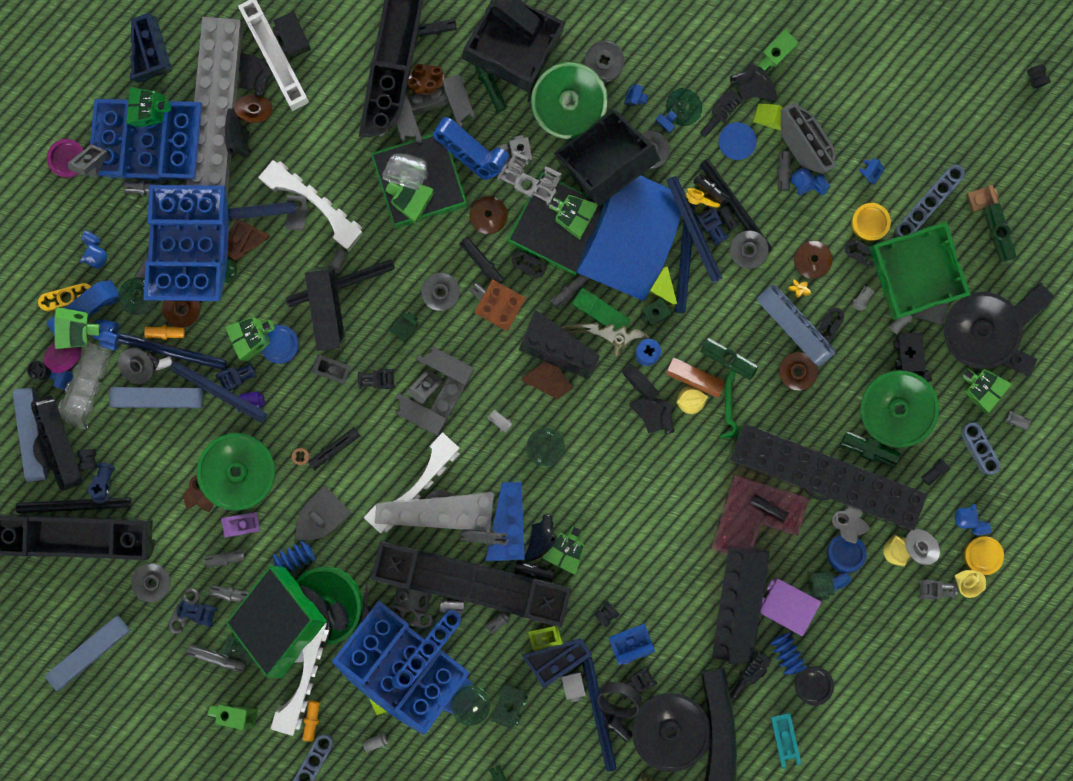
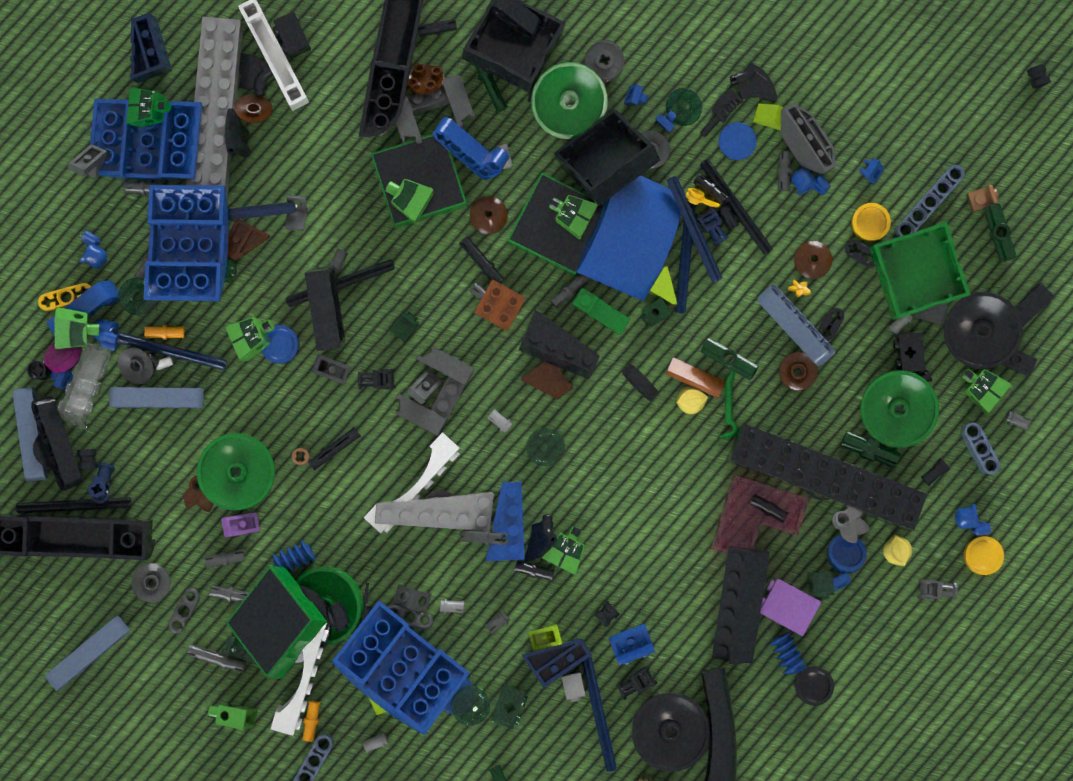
(61, 154): magenta piece -> none
(181, 320): reddish brown dish -> none
(200, 613): dark blue connector -> none
(218, 391): dark blue axle -> none
(236, 376): dark blue connector -> none
(253, 398): dark purple brick -> none
(278, 178): white arch -> none
(321, 516): dark grey shield -> none
(406, 170): clear slope -> none
(433, 284): dark grey dish -> none
(433, 644): blue beam -> none
(471, 583): black arch -> none
(513, 176): light grey piece -> none
(521, 146): light grey brick -> none
(531, 261): black beam -> none
(616, 725): black pin -> none
(618, 338): olive piece -> none
(624, 689): black tyre -> none
(645, 359): blue piece -> none
(655, 414): black arm -> none
(739, 249): dark grey dish -> none
(752, 674): black piece -> none
(784, 44): bright green torso -> none
(785, 738): teal hinge -> none
(863, 298): light grey pin -> none
(922, 547): light grey dish -> none
(970, 583): light yellow hat -> none

